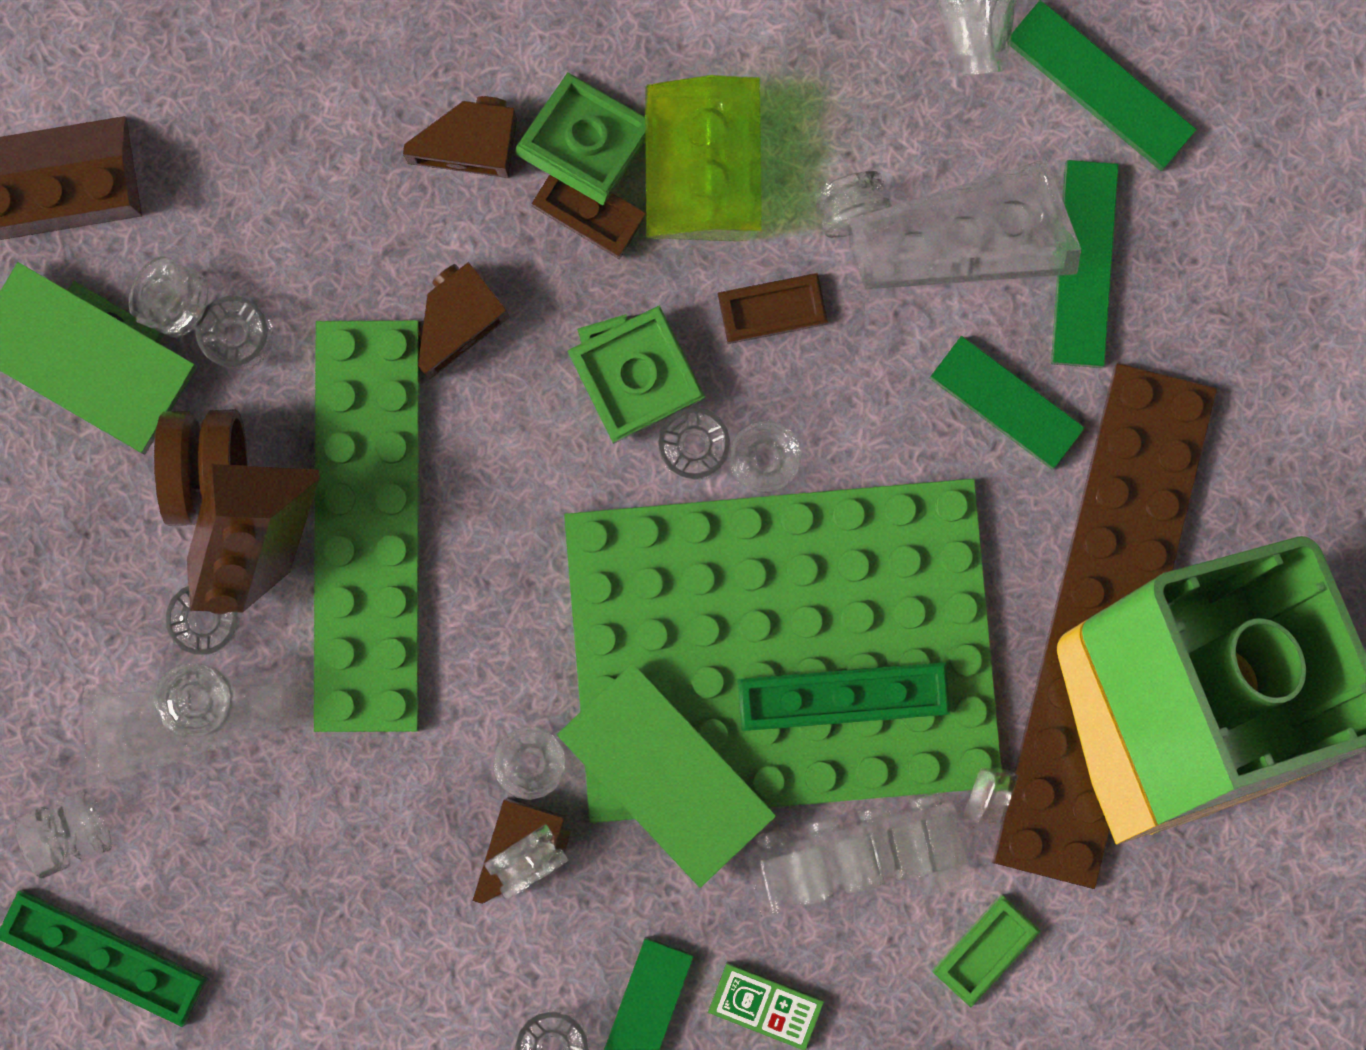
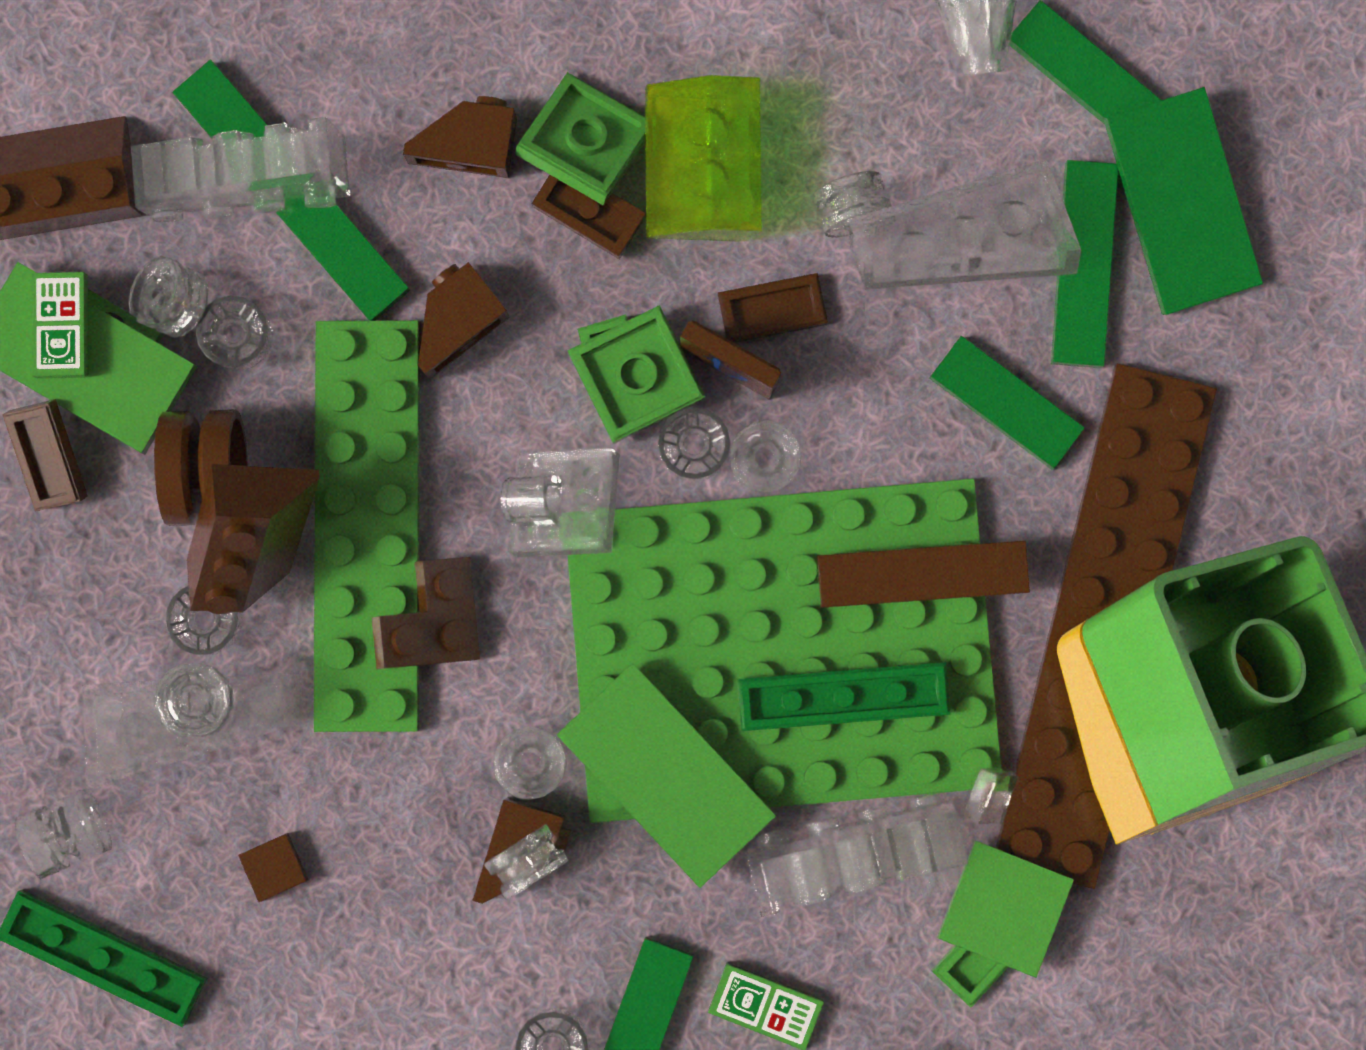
(45, 455): none -> reddish brown tile
(60, 325): none -> tile
(241, 171): none -> clear wedge
(273, 867): none -> reddish brown tile
(323, 231): none -> green tile
(444, 627): none -> reddish brown plate
(561, 502): none -> clear plate
(730, 359): none -> reddish brown tile
(923, 574): none -> reddish brown tile
(1005, 909): none -> bright green tile
(1183, 201): none -> green tile

